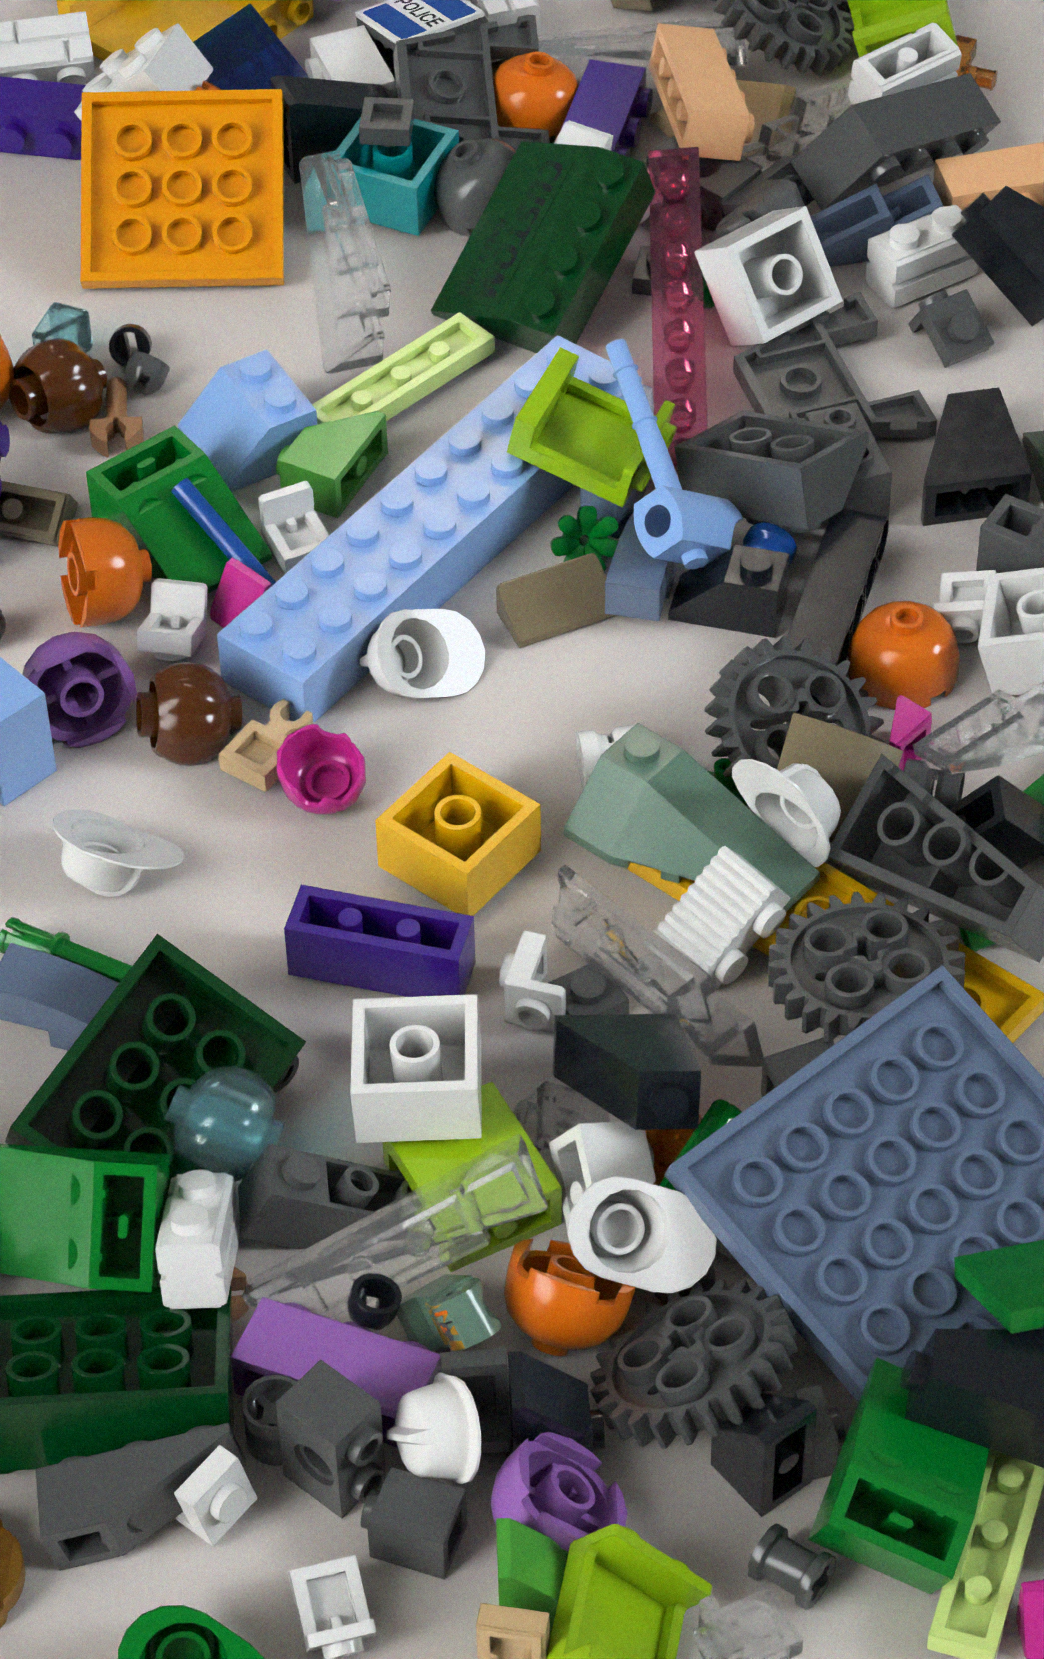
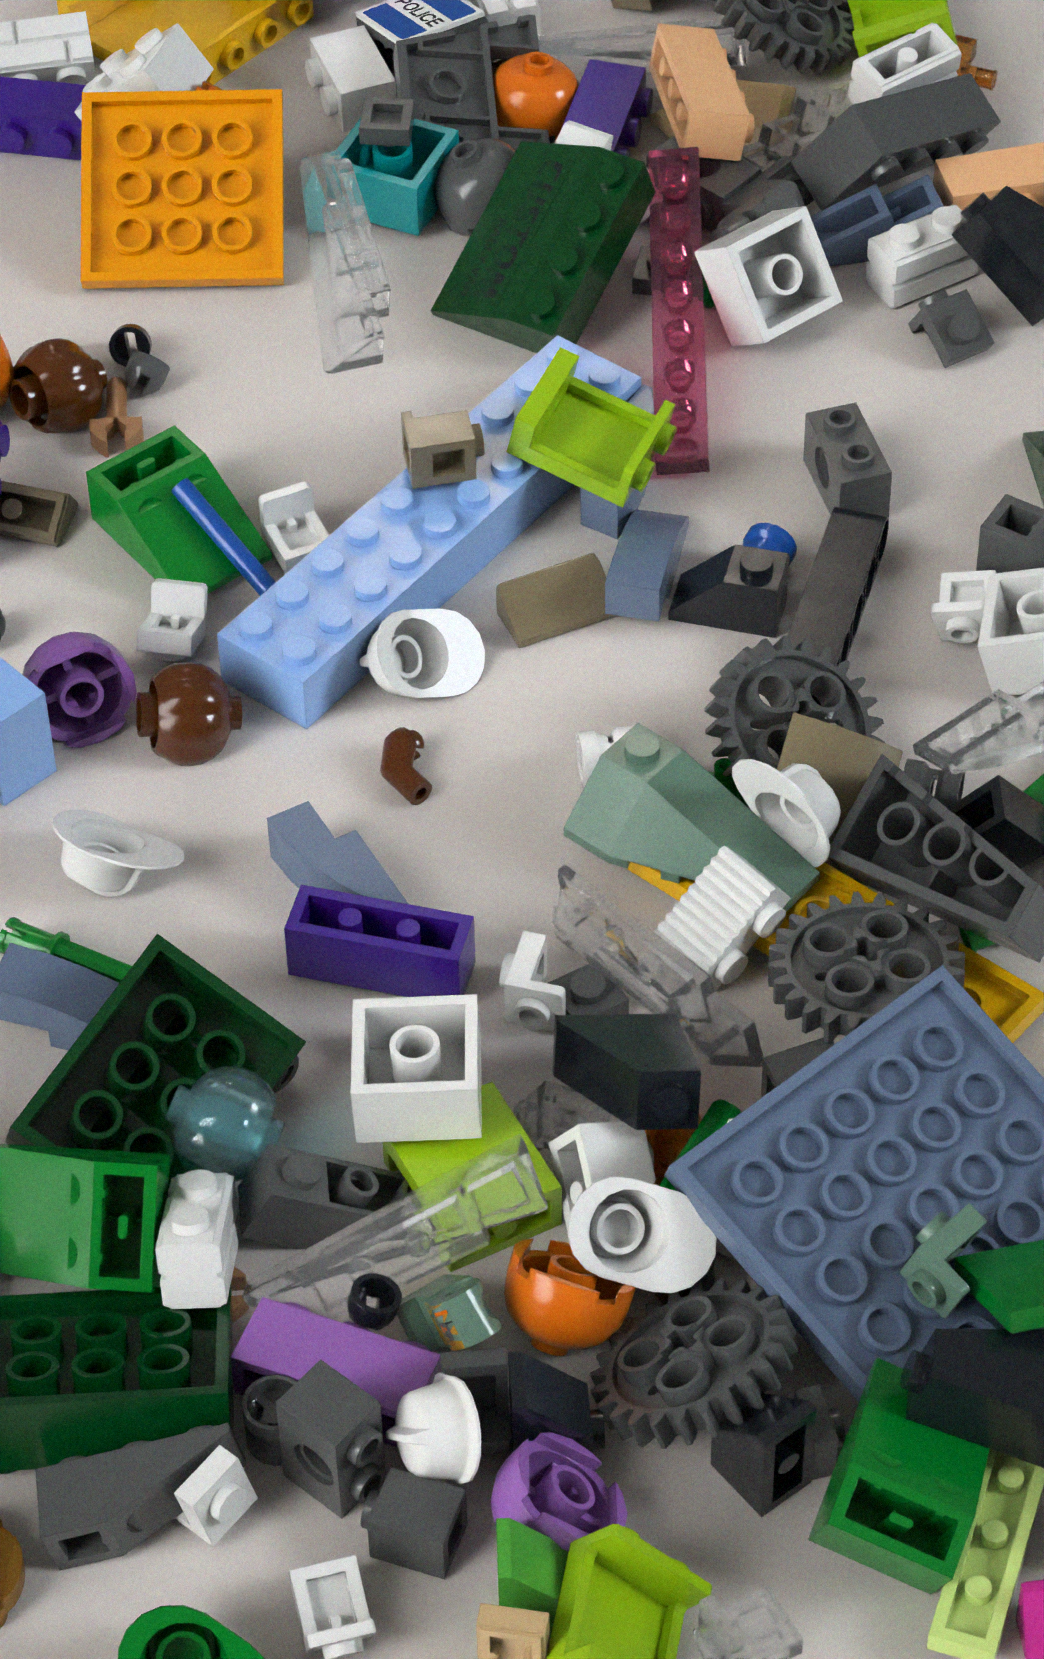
(65, 323): clear light blue slope -> none
(102, 570): orange cylinder -> none
(236, 592): dark pink slope -> none
(246, 53): clear blue tile -> none
(247, 418): light blue slope -> none
(254, 749): tan plate -> none
(315, 858): none -> sand blue slope
(318, 115): black slope -> none
(320, 770): dark pink hair -> none
(335, 459): bright green slope -> none
(398, 768): none -> reddish brown arm
(410, 371): yellowish green plate -> none
(440, 448): none -> dark tan brick
(458, 835): yellow brick -> none
(585, 535): green plant -> none
(669, 520): light blue piece -> none
(774, 467): dark grey slope -> none
(791, 1566): dark grey bush -> none
(808, 374): dark grey wing -> none
(904, 652): orange cylinder -> none
(908, 727): dark pink slope -> none
(928, 1268): none -> sand green bracket
(973, 460): black slope -> none

